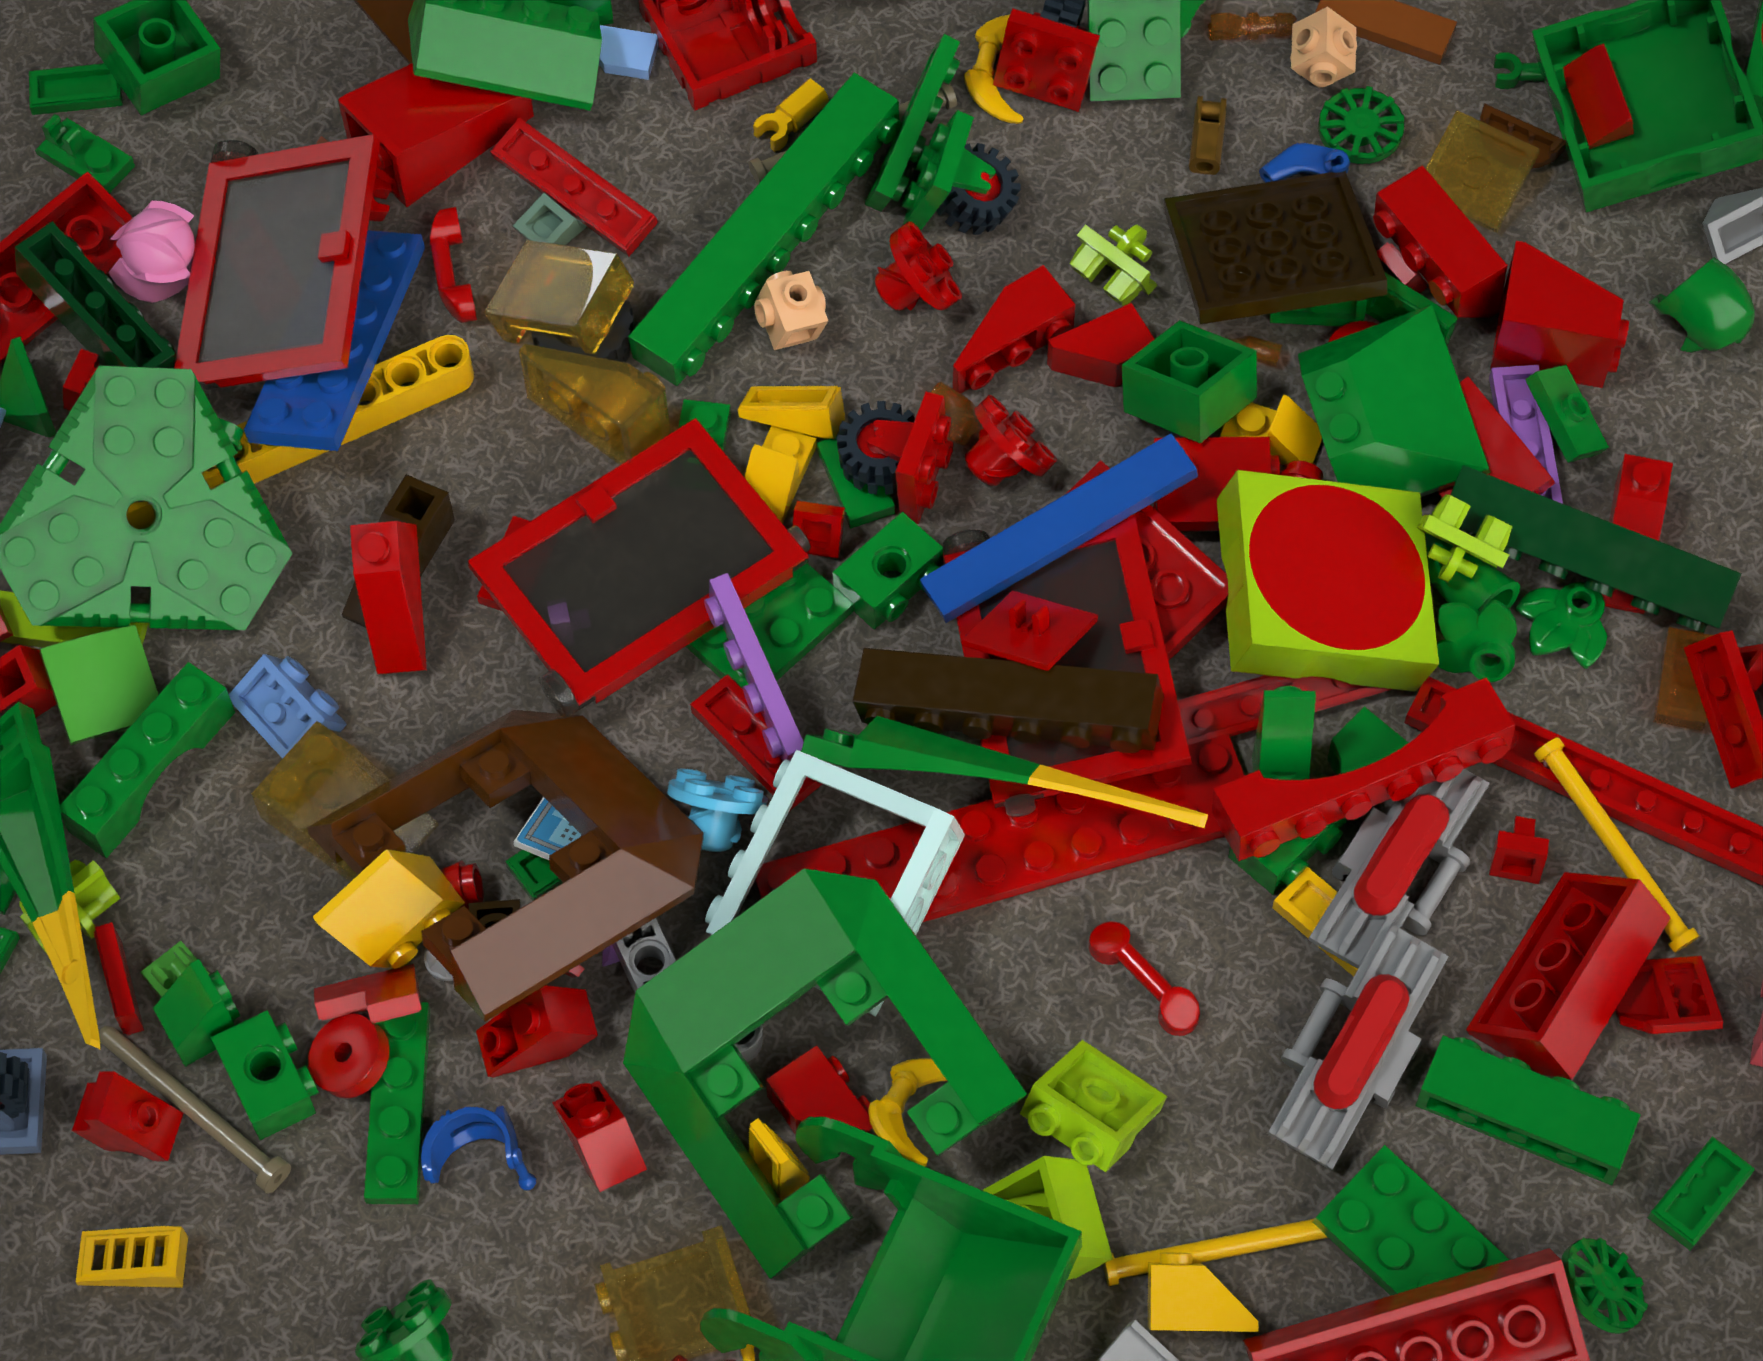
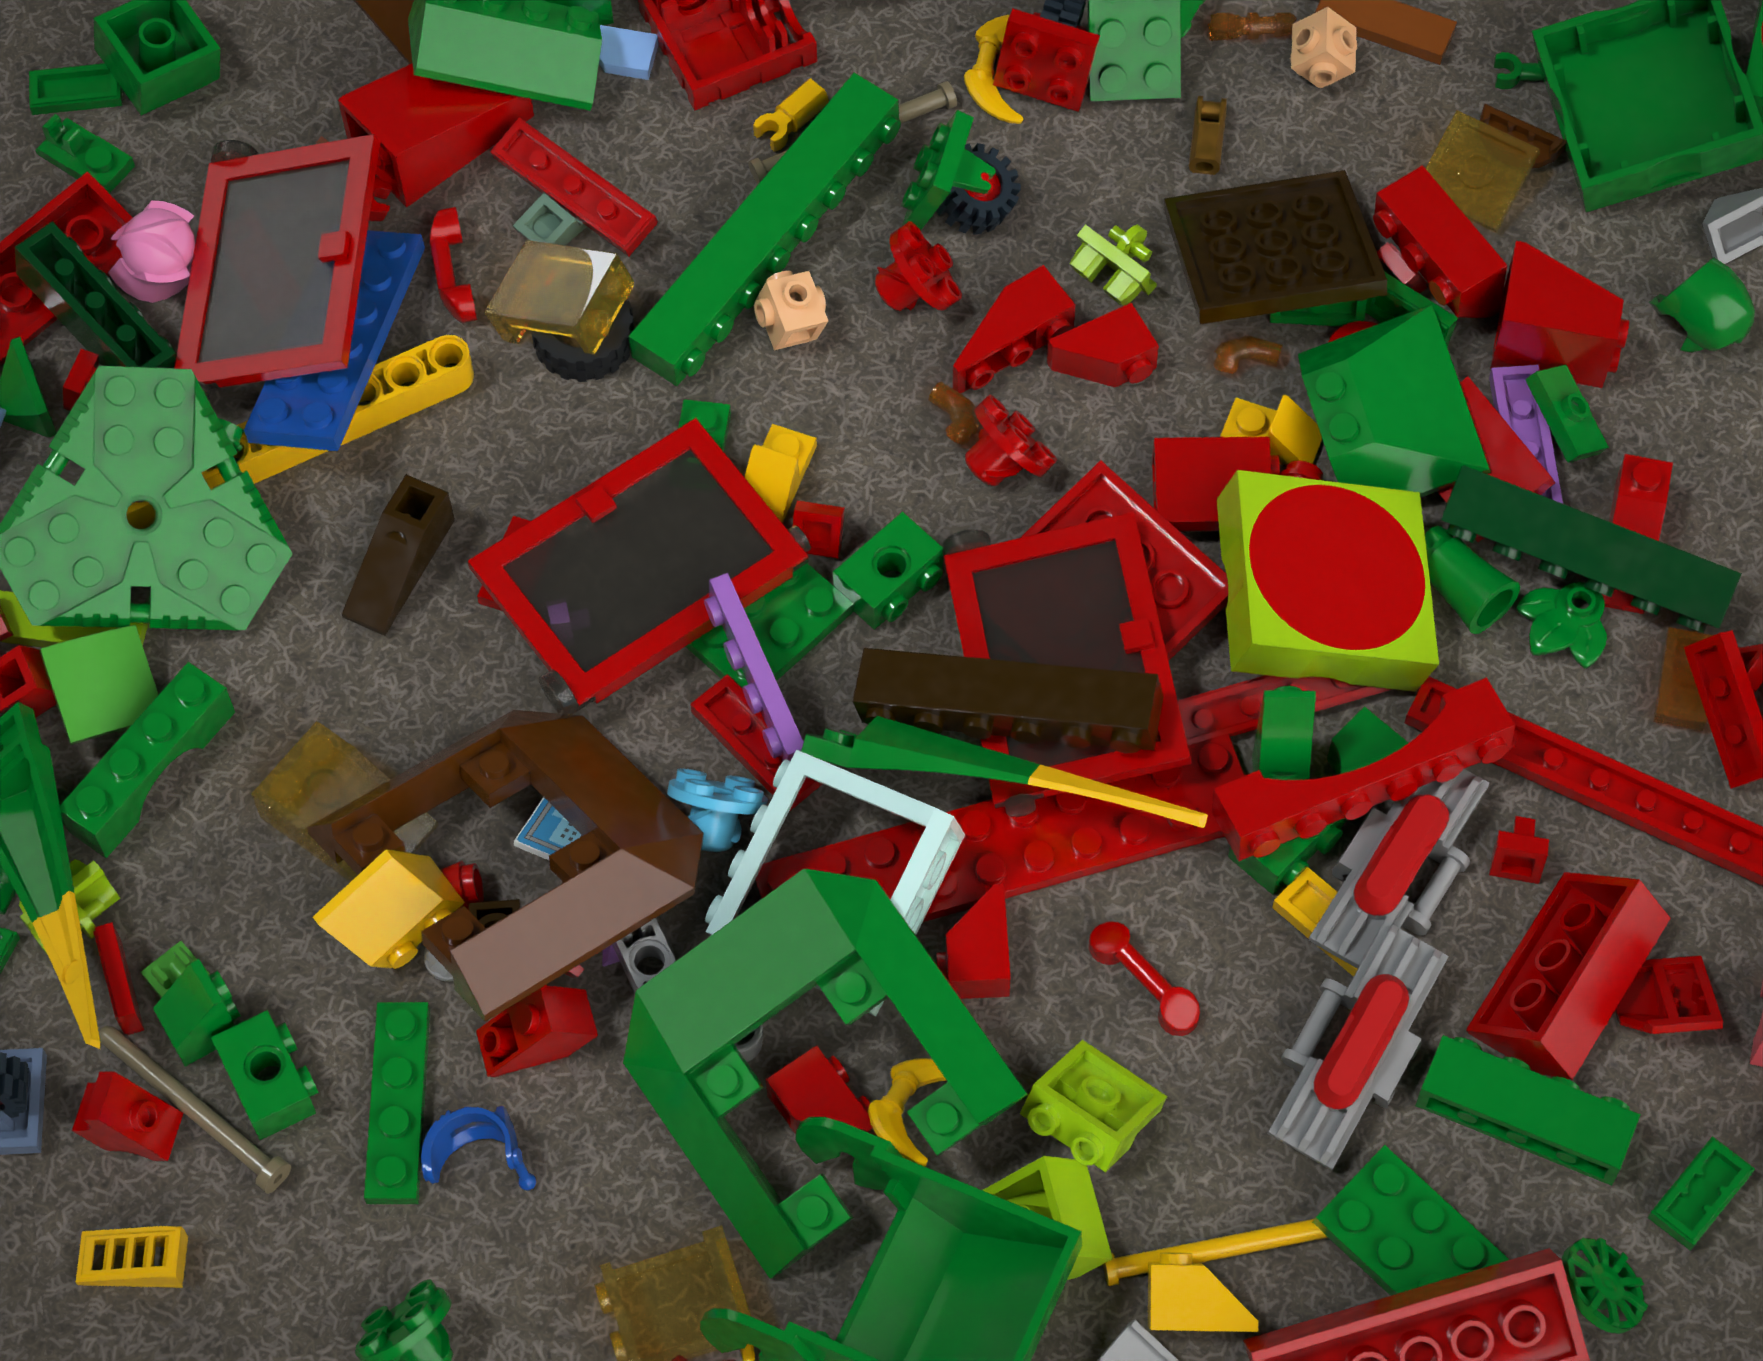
(283, 703): medium blue bracket -> none
(365, 1065): red piece -> none
(382, 994): red tile -> none
(390, 594): red slope -> none
(532, 873): green tile -> none
(598, 399): clear yellow slope -> none
(599, 1135): red slope -> none
(776, 1160): yellow slope -> none
(796, 408): yellow slope -> none
(858, 504): green tile -> none
(899, 450): red plate -> none
(921, 108): green plate -> none
(978, 949): none -> red slope
(1030, 630): red piece -> none
(1058, 527): blue tile -> none
(1189, 381): green brick -> none
(1305, 159): blue arm -> none
(1362, 124): green wheel -> none
(1474, 633): green plate -> none
(1486, 545): lime hips -> none
(1598, 98): red slope -> none
(1611, 837): yellow bar -> none

